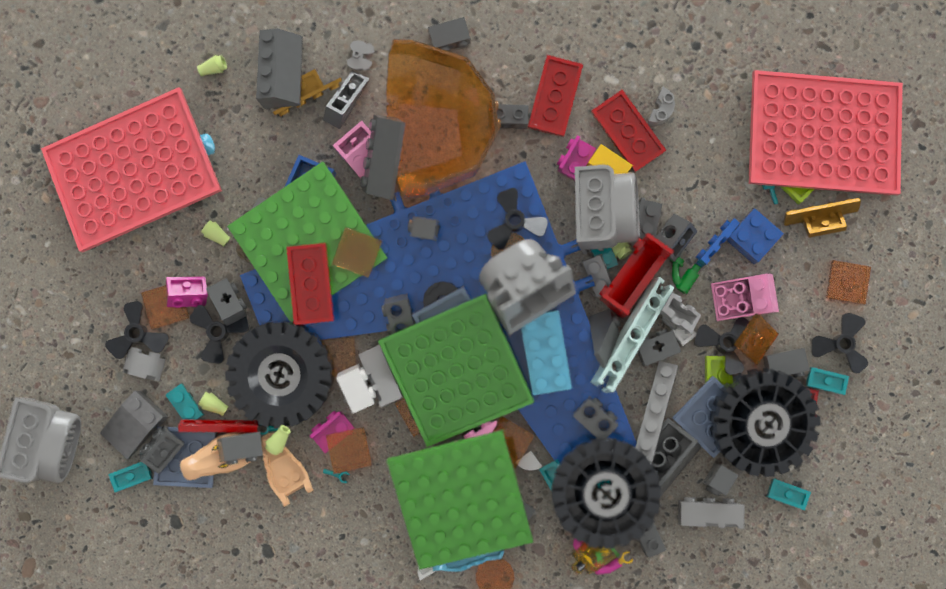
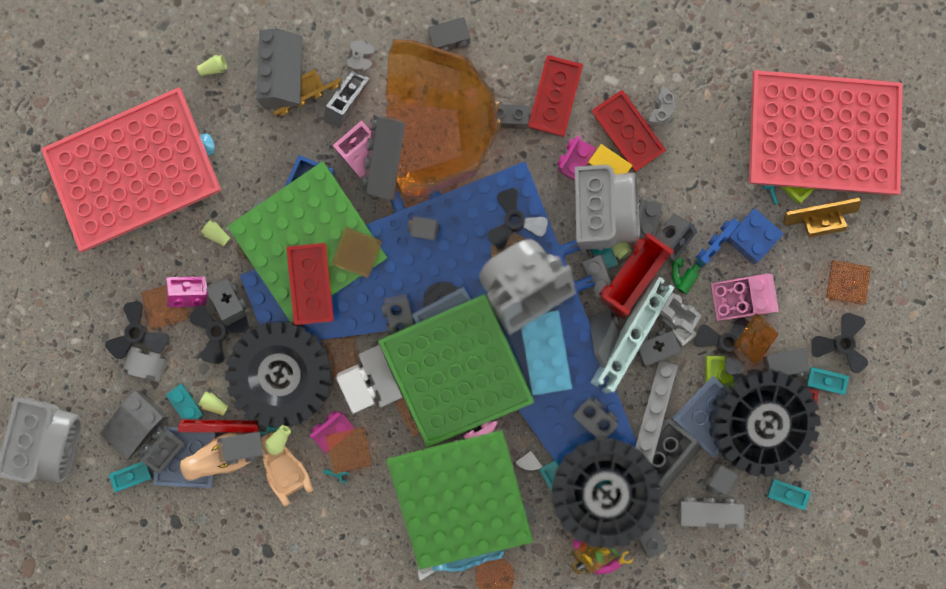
(516, 439): clear orange tile -> none

